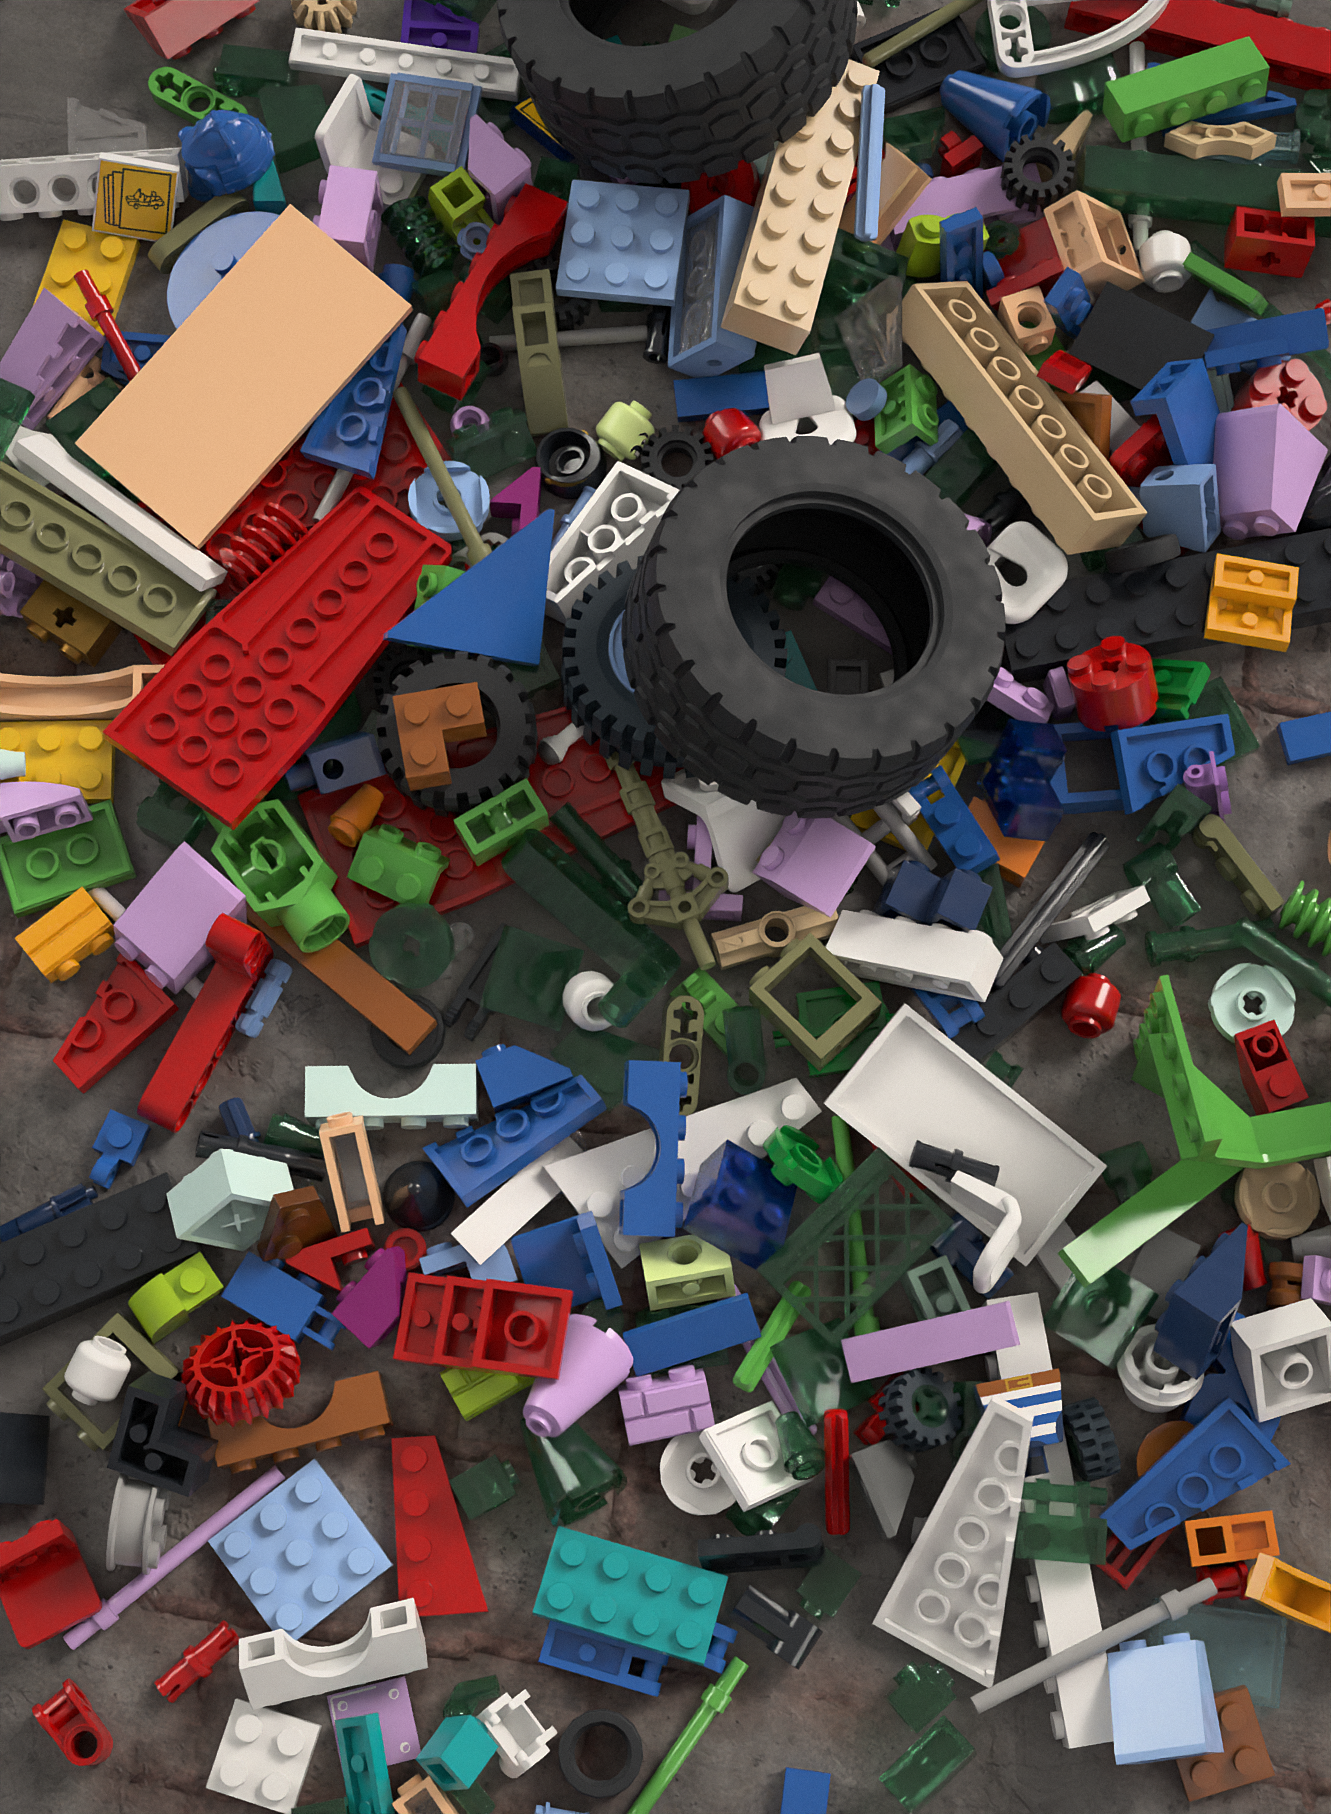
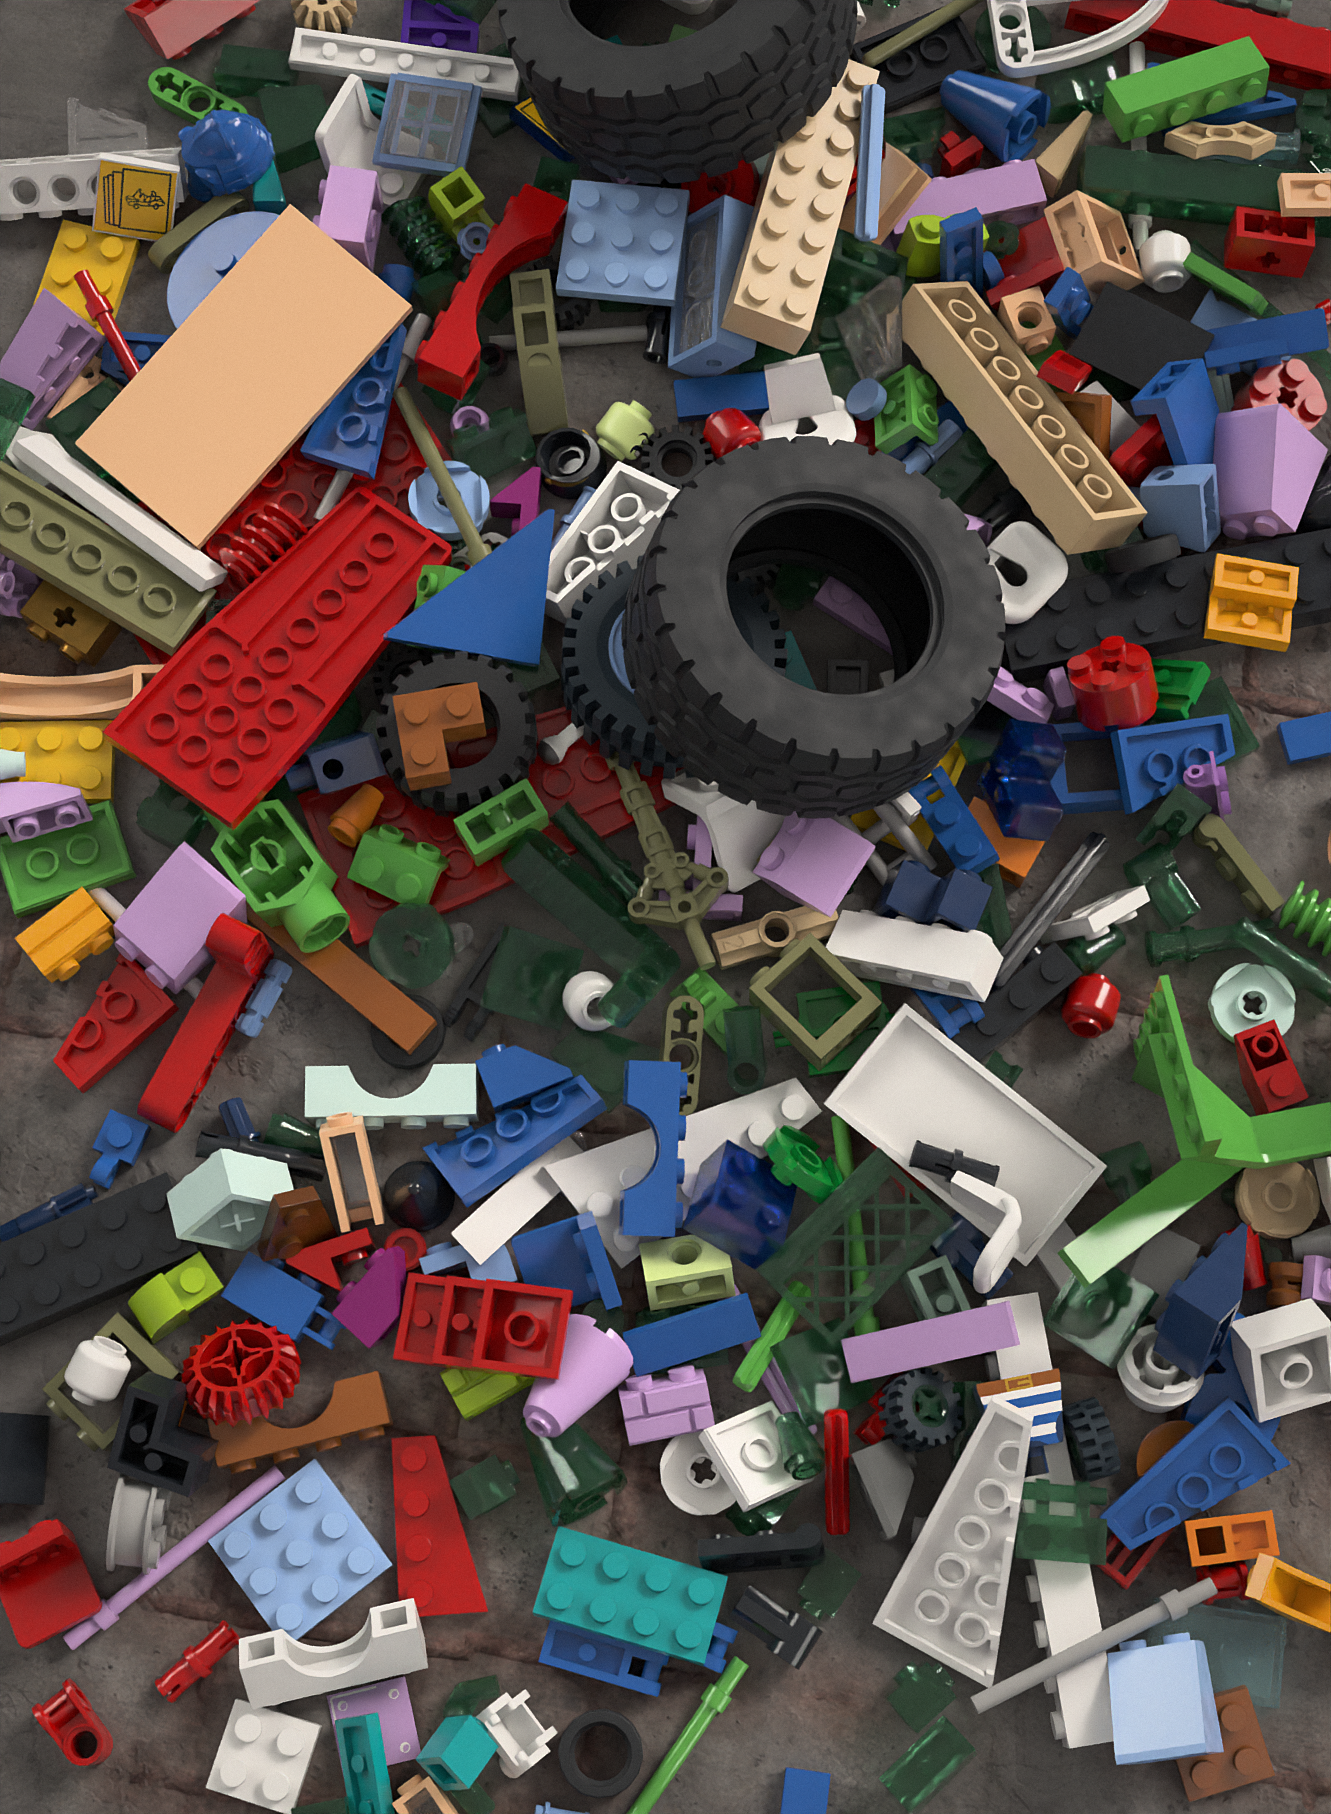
(495, 167): lavender slope -> none
(1037, 152): black tyre -> none

